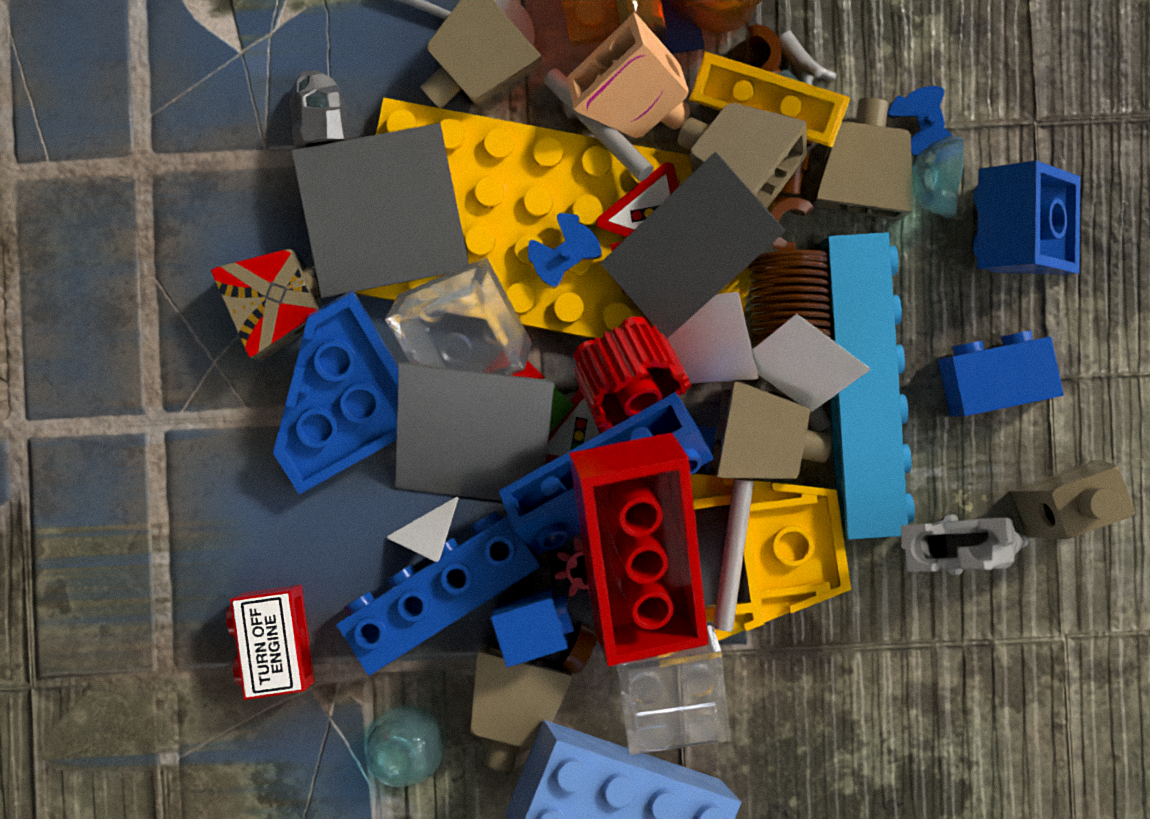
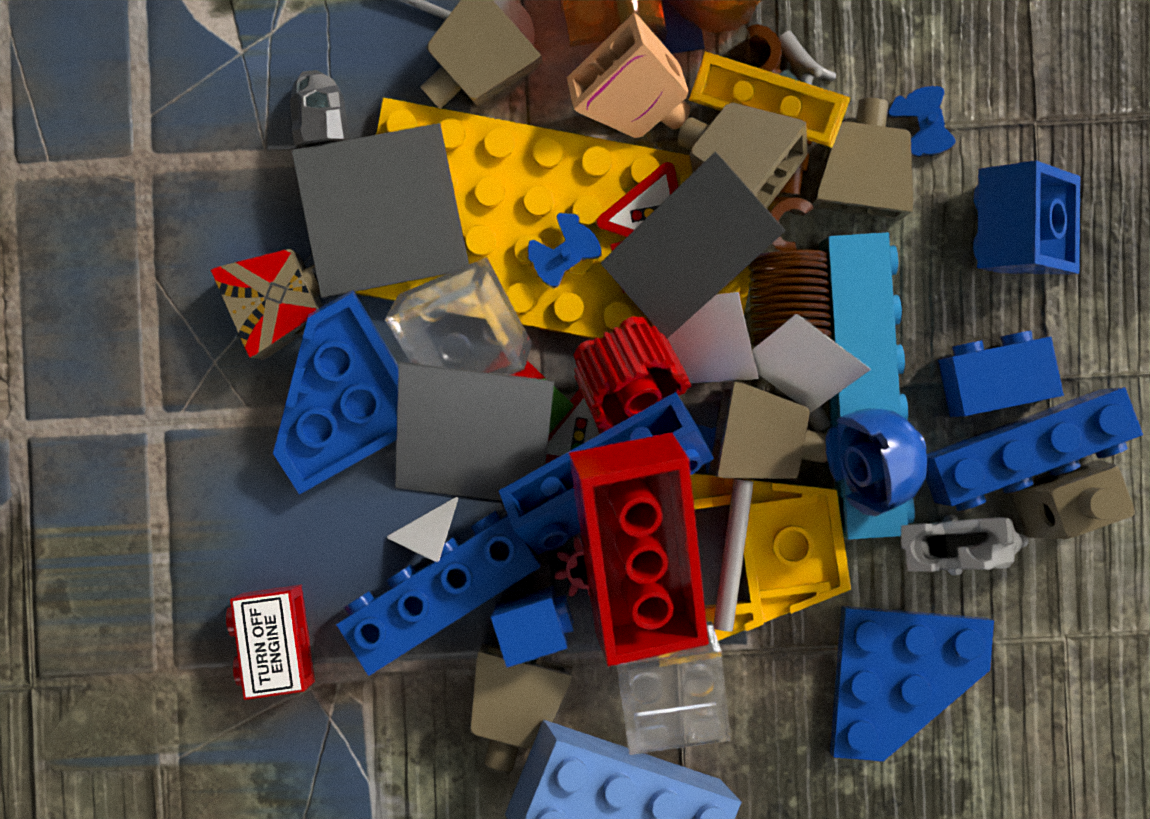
(404, 746): clear light blue piece -> none
(579, 648): reddish brown tile -> none
(608, 136): light grey bar -> none
(878, 459): none -> blue cylinder
(900, 674): none -> blue plate
(938, 176): clear light blue piece -> none
(1030, 446): none -> blue brick

